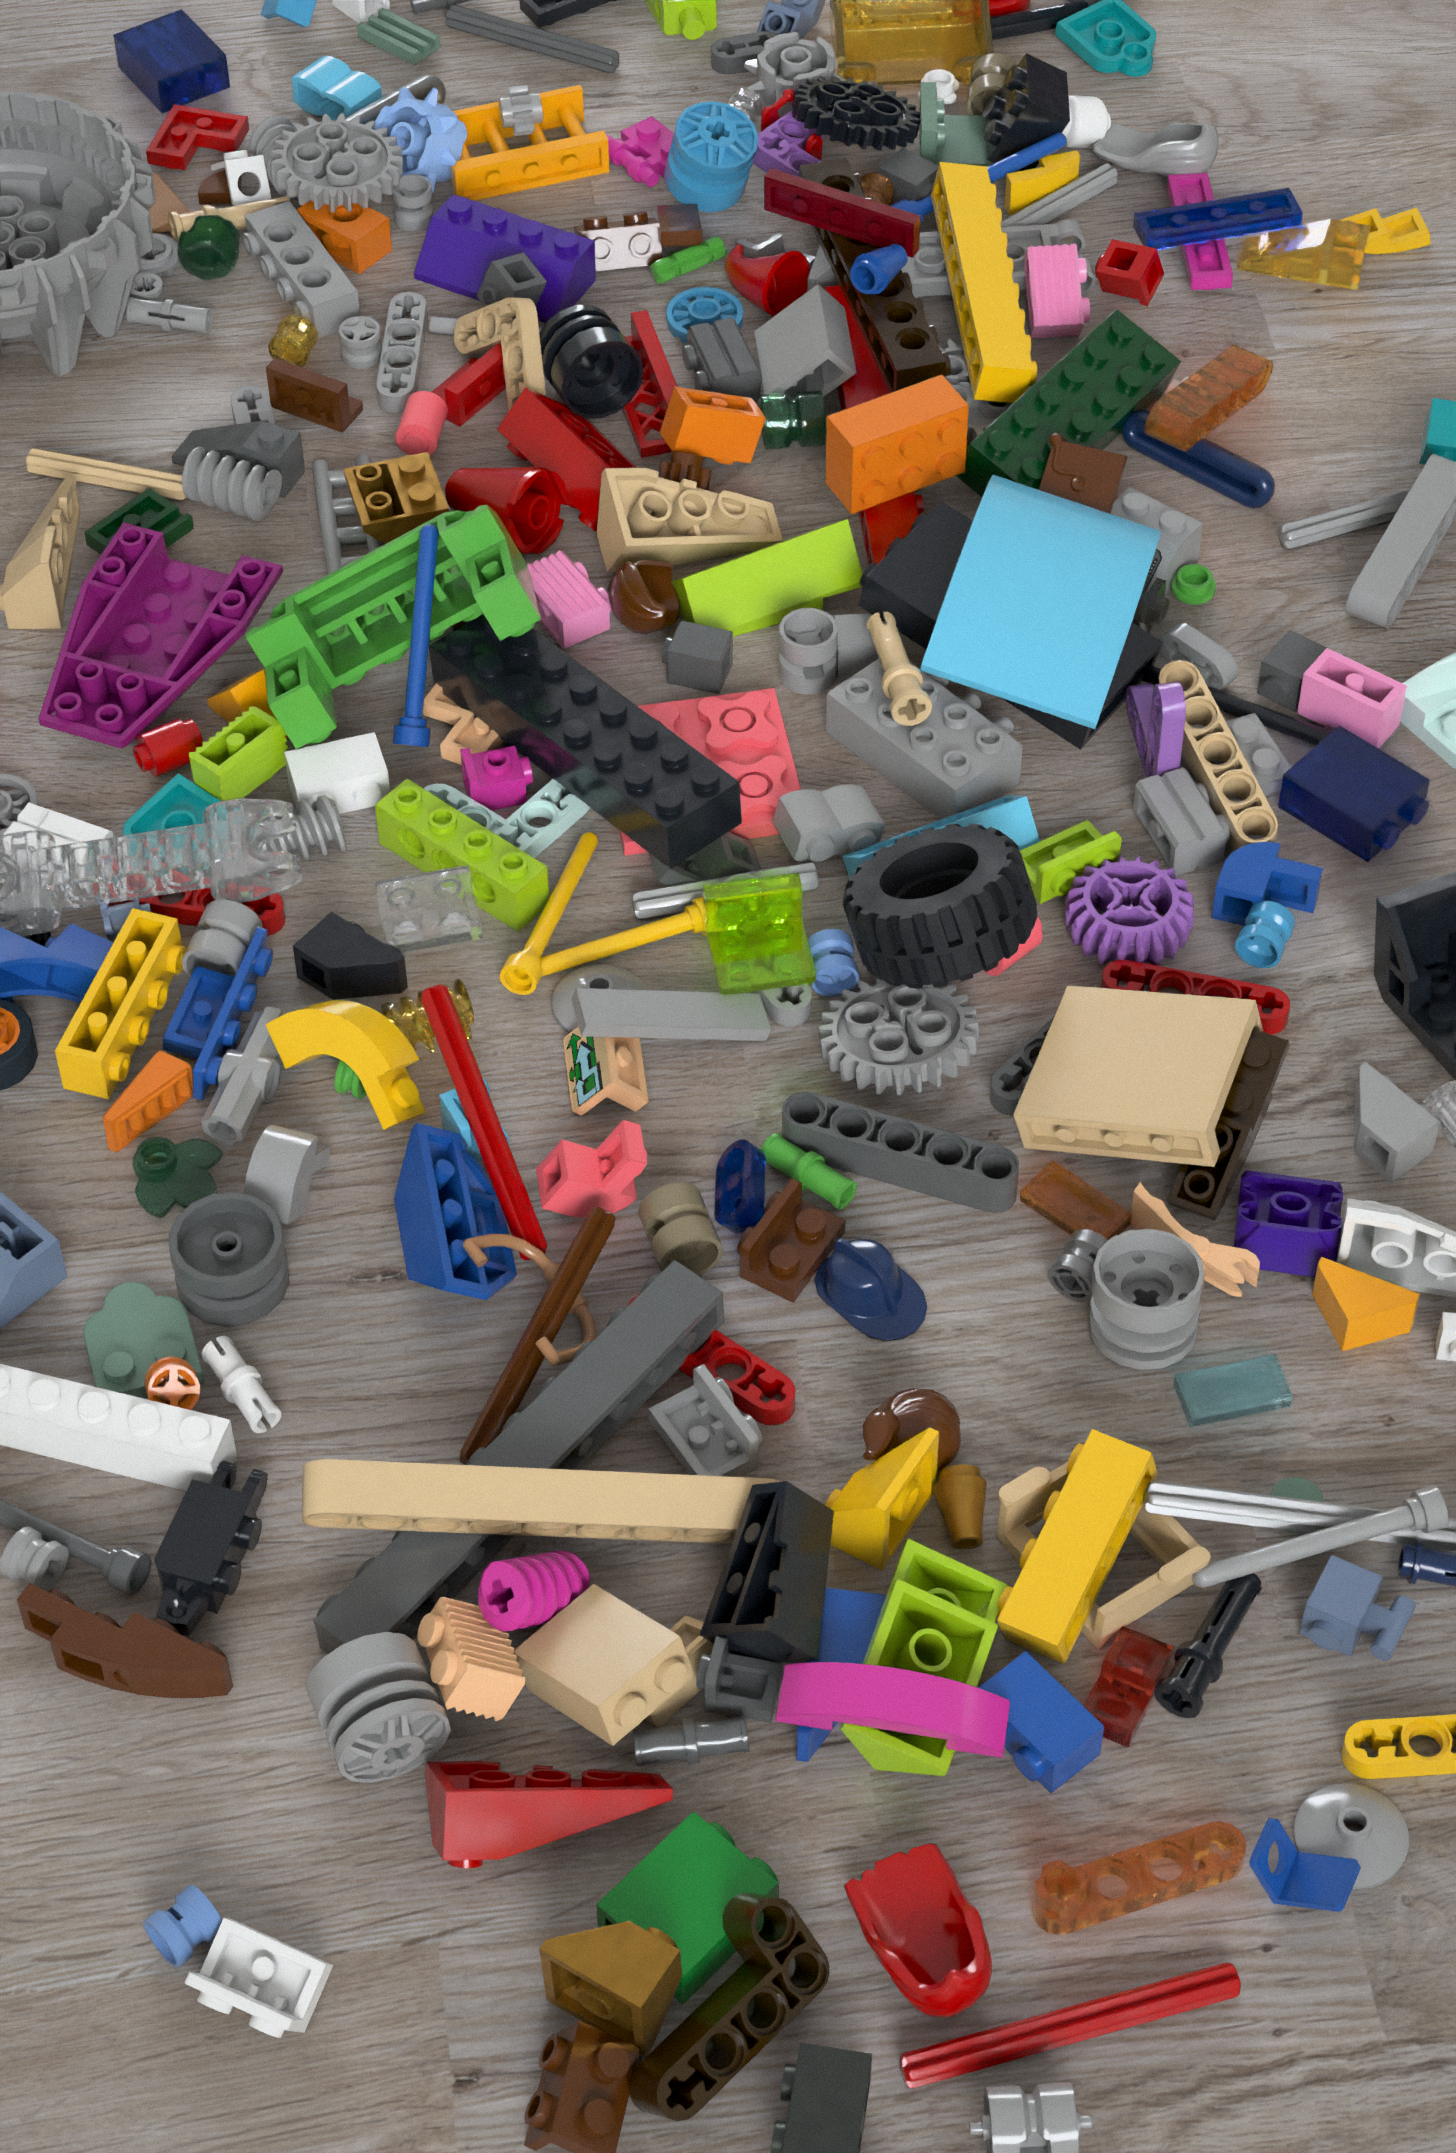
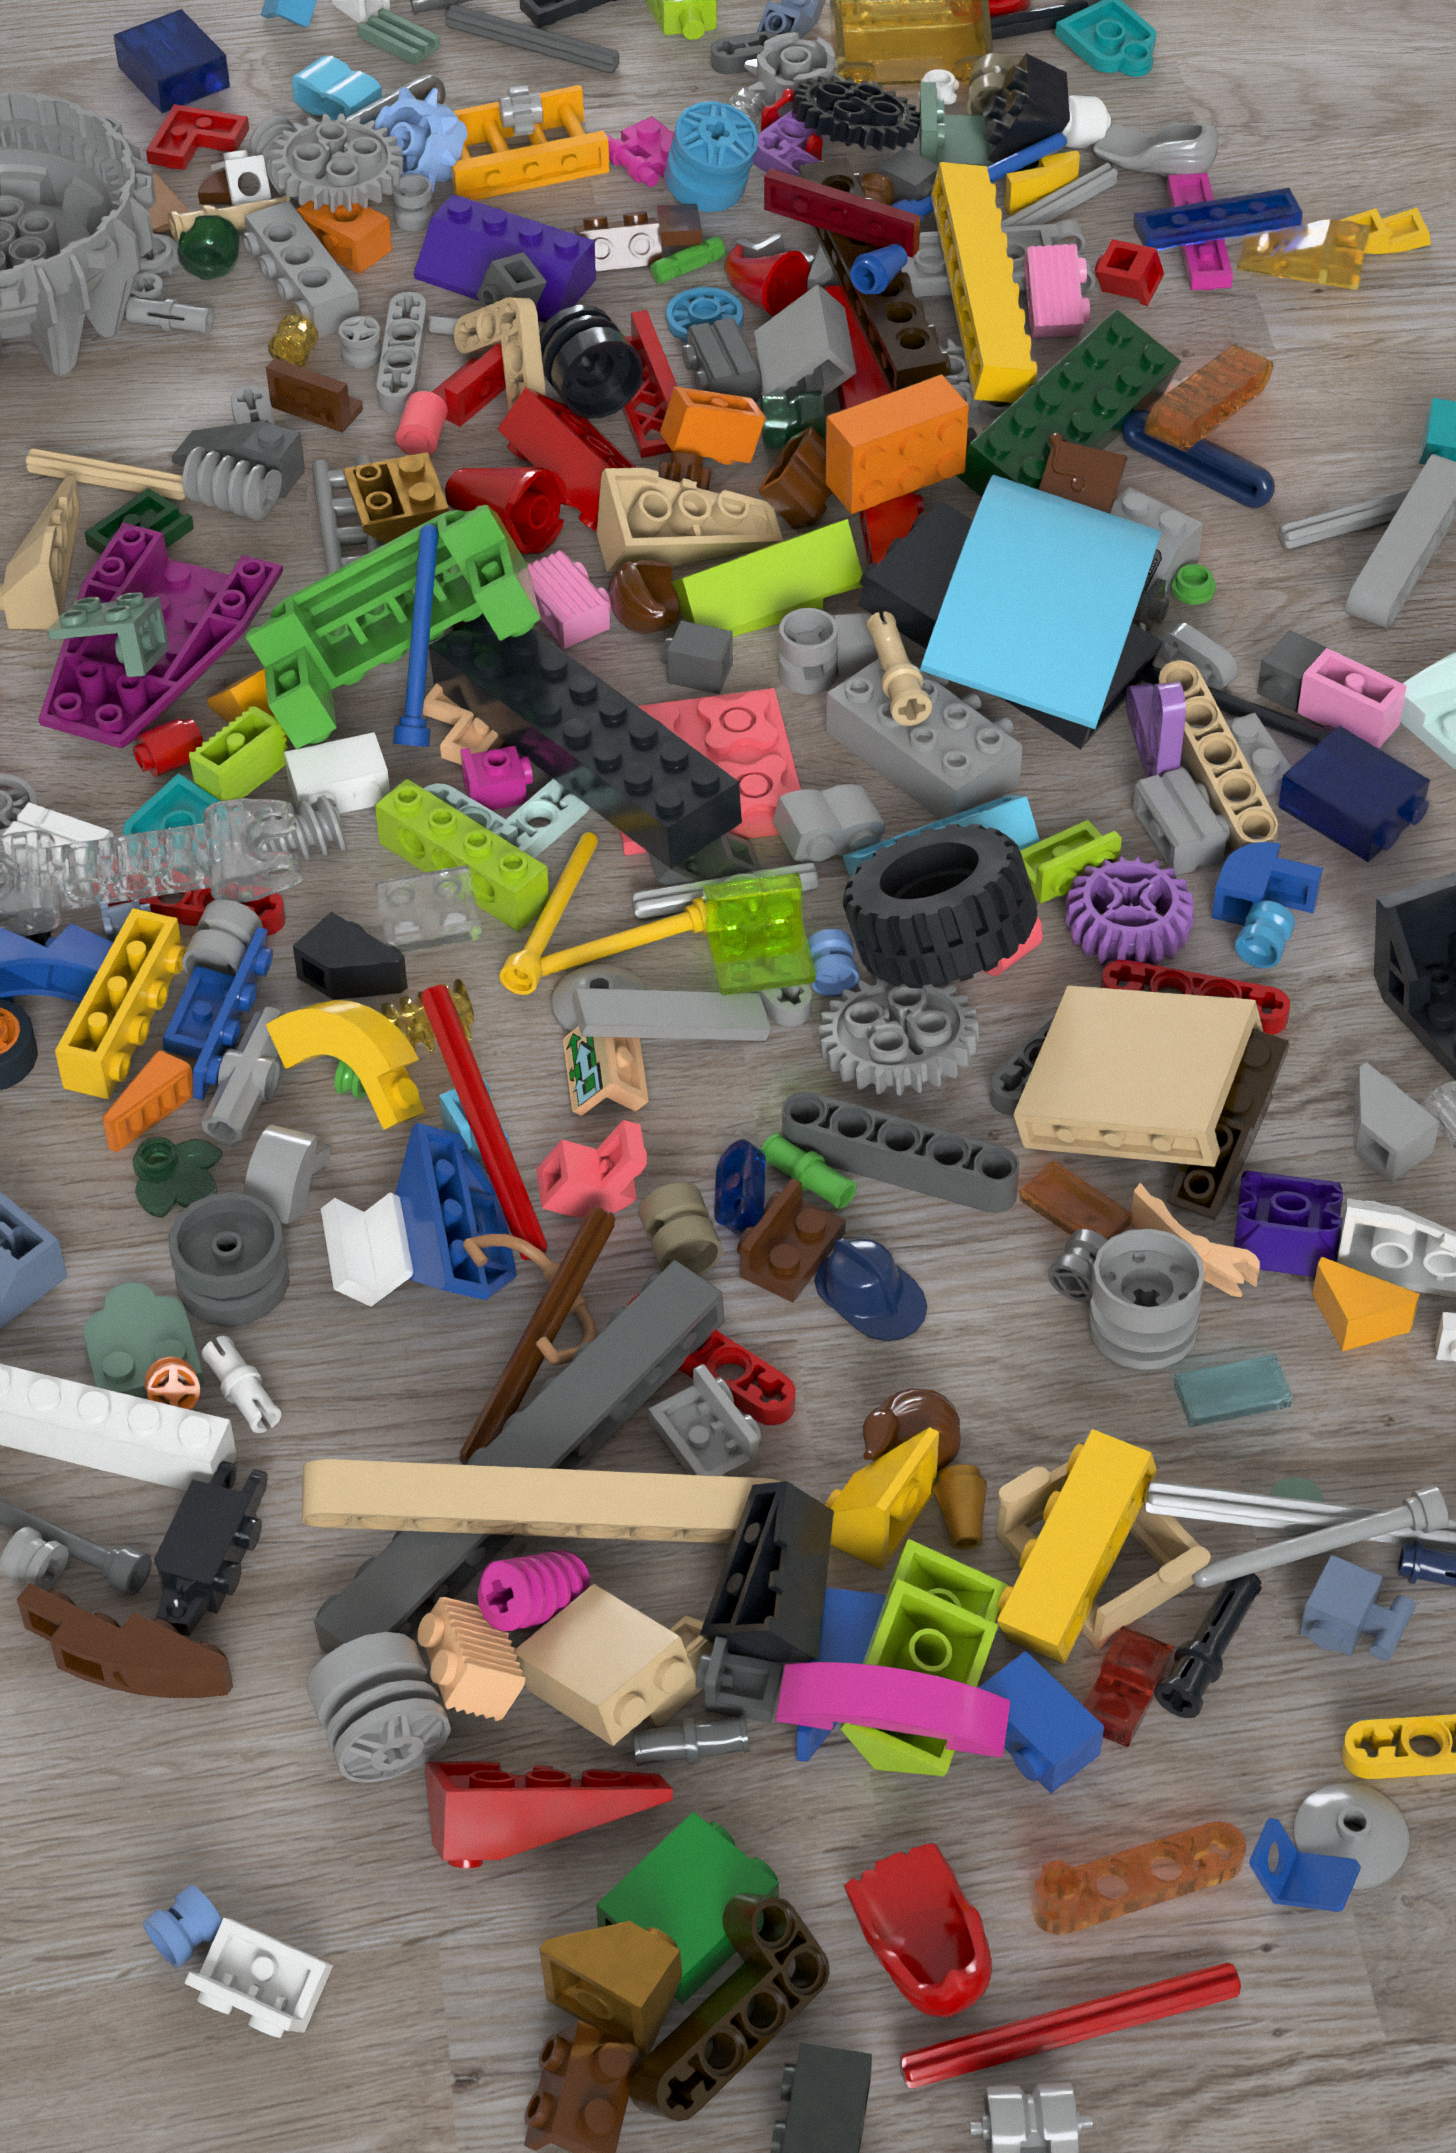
(136, 619): none -> sand green bracket
(367, 1248): none -> white panel
(798, 480): none -> reddish brown brick

